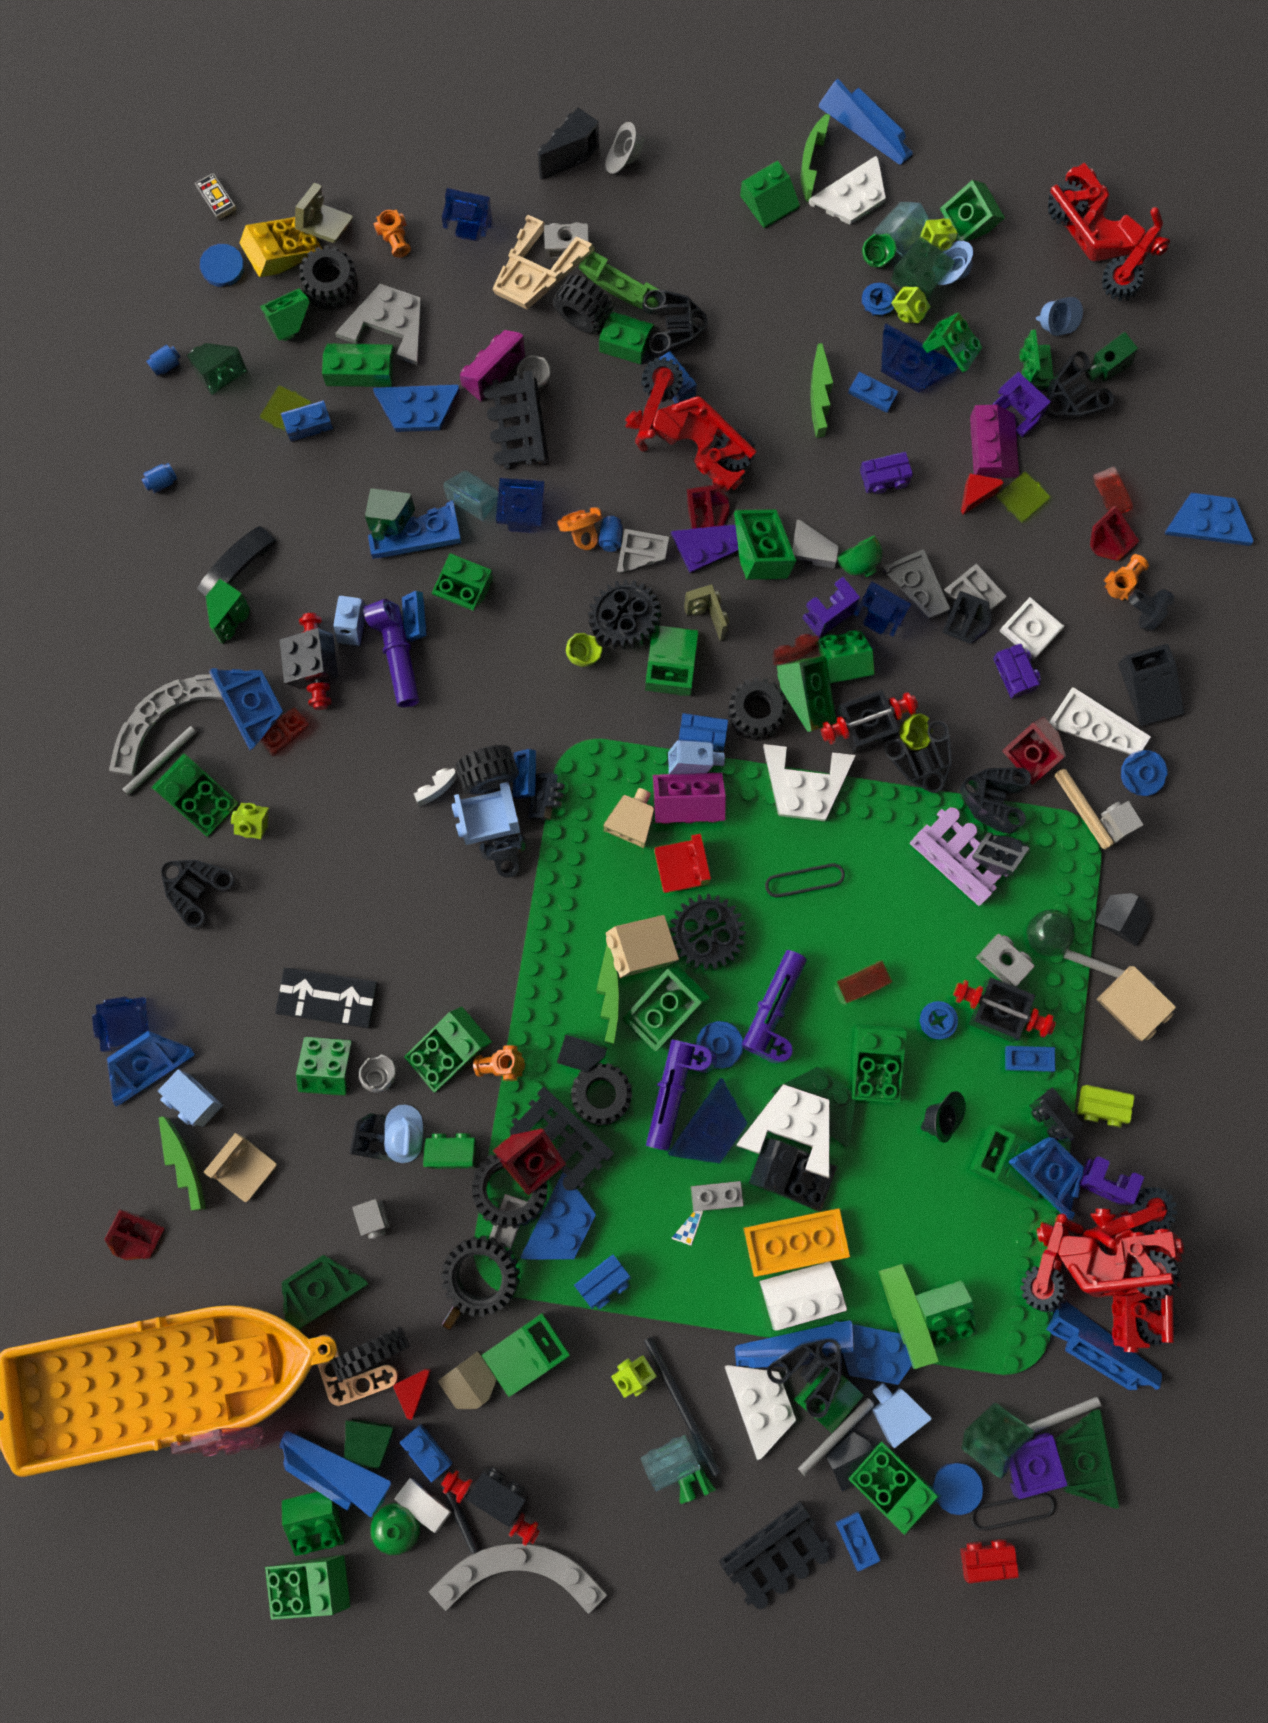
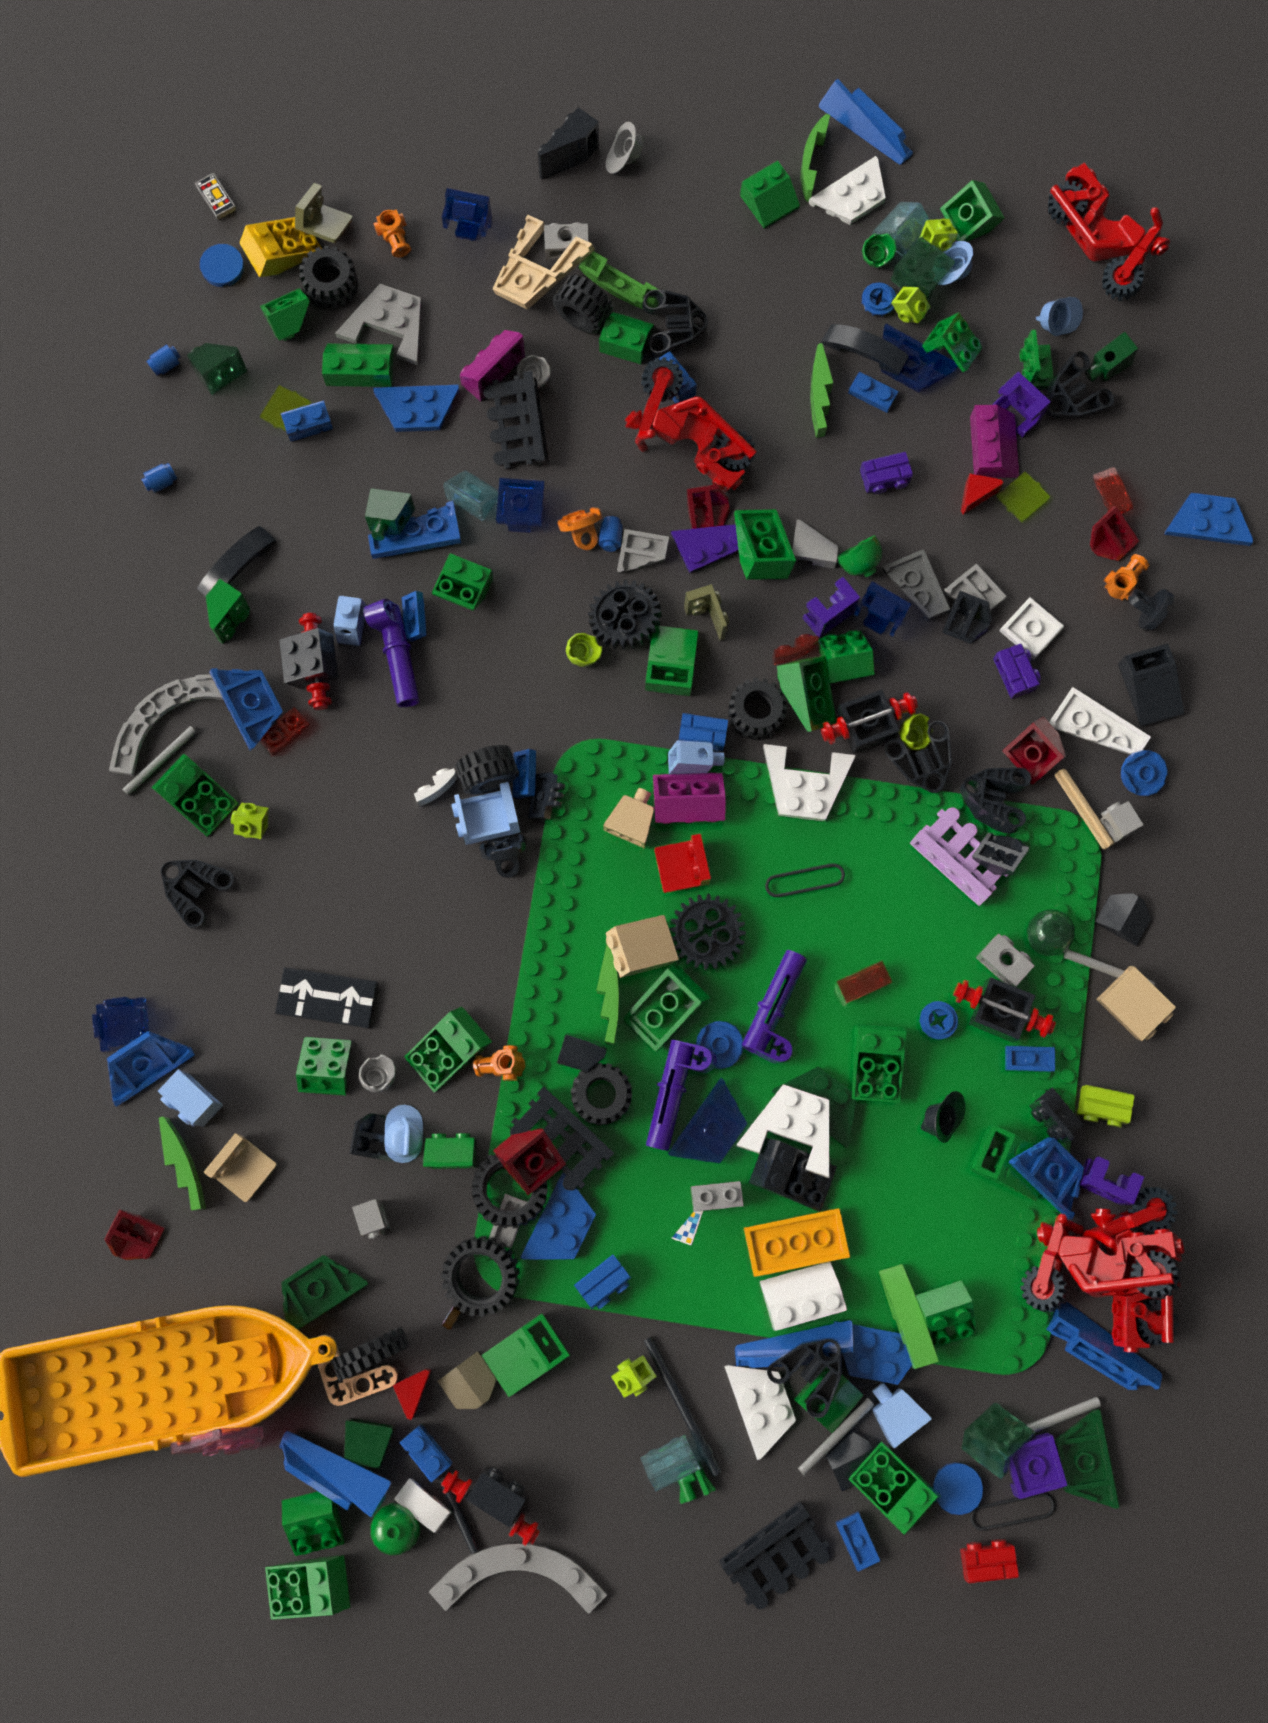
(866, 345): none -> black slope

